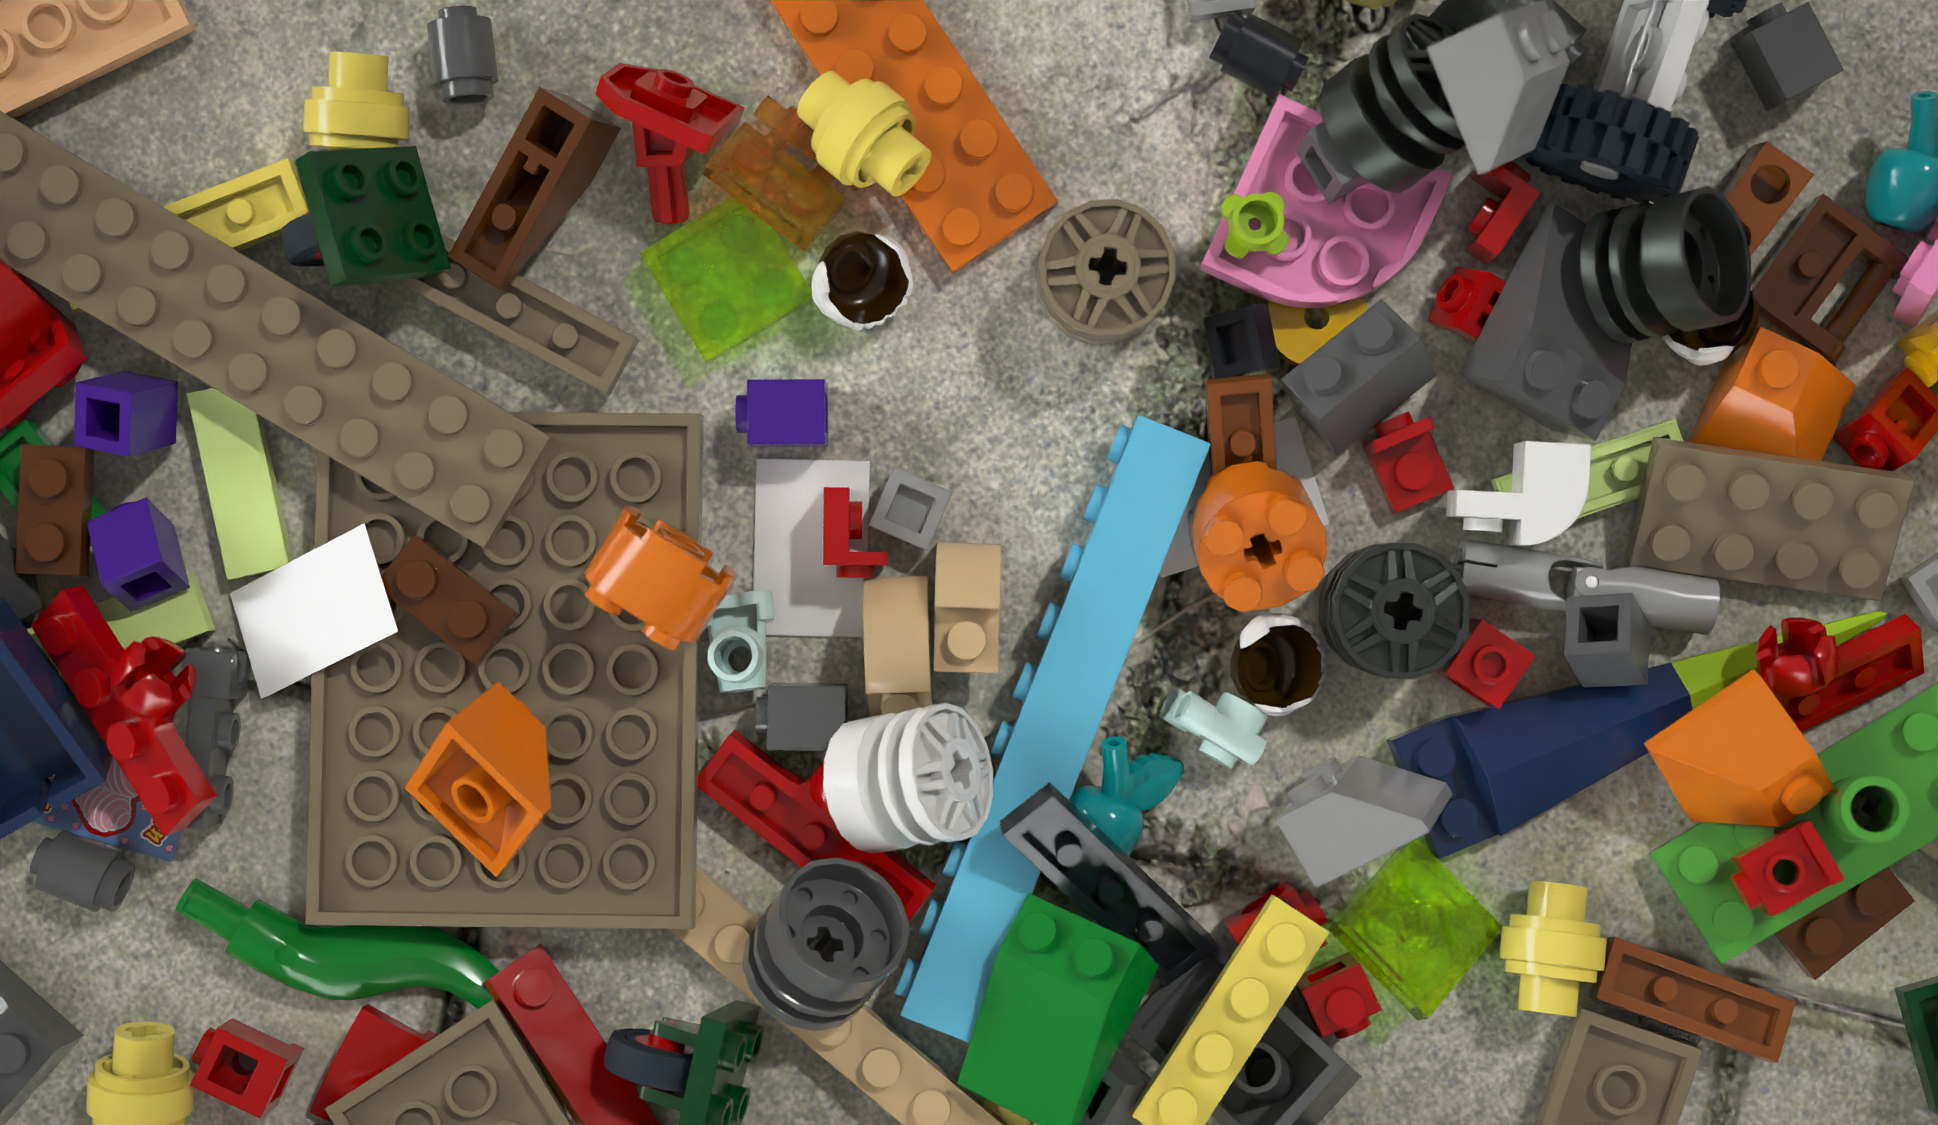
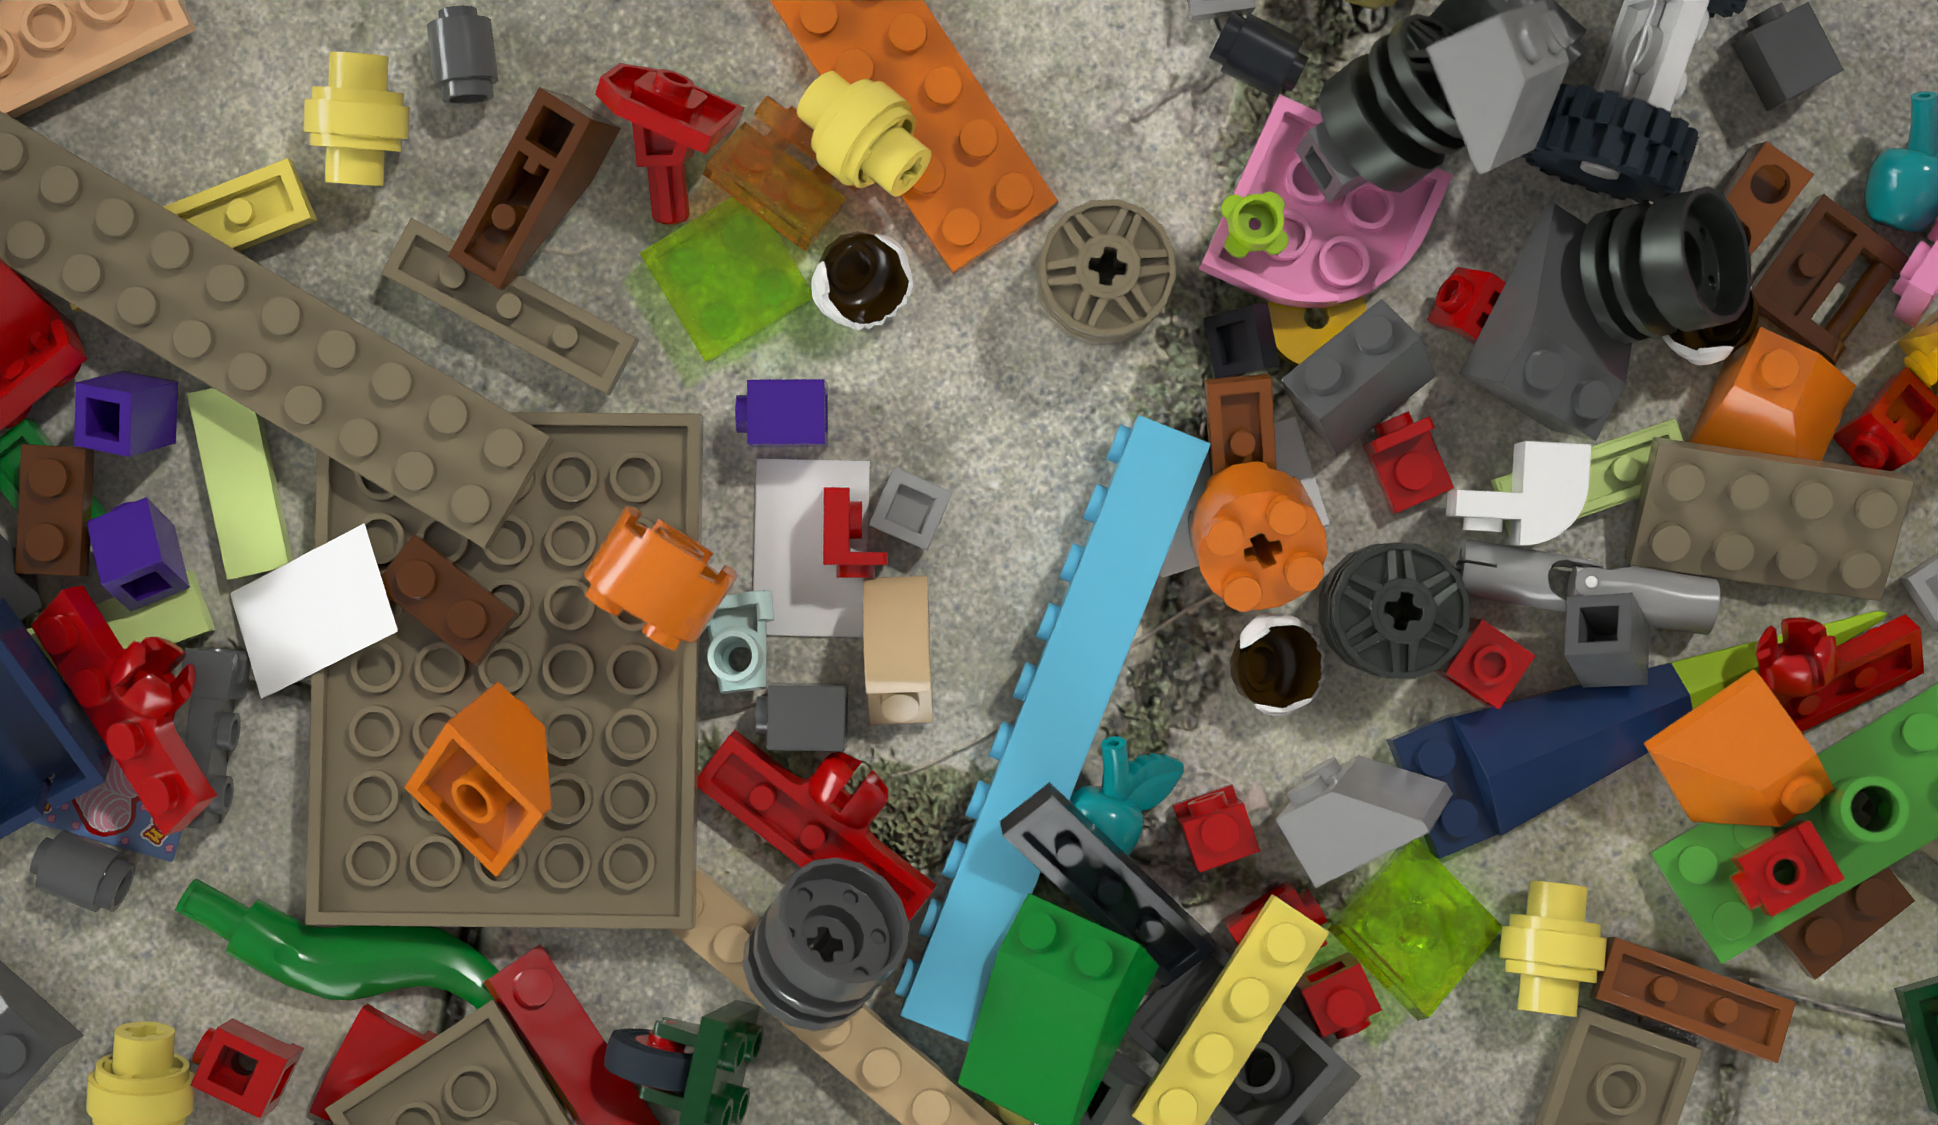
(366, 217): dark green plate -> none
(908, 778): white wheel -> none
(967, 607): tan brick -> none
(1215, 828): none -> red brick
(1227, 729): light aqua plate -> none
(1498, 220): red bracket -> none

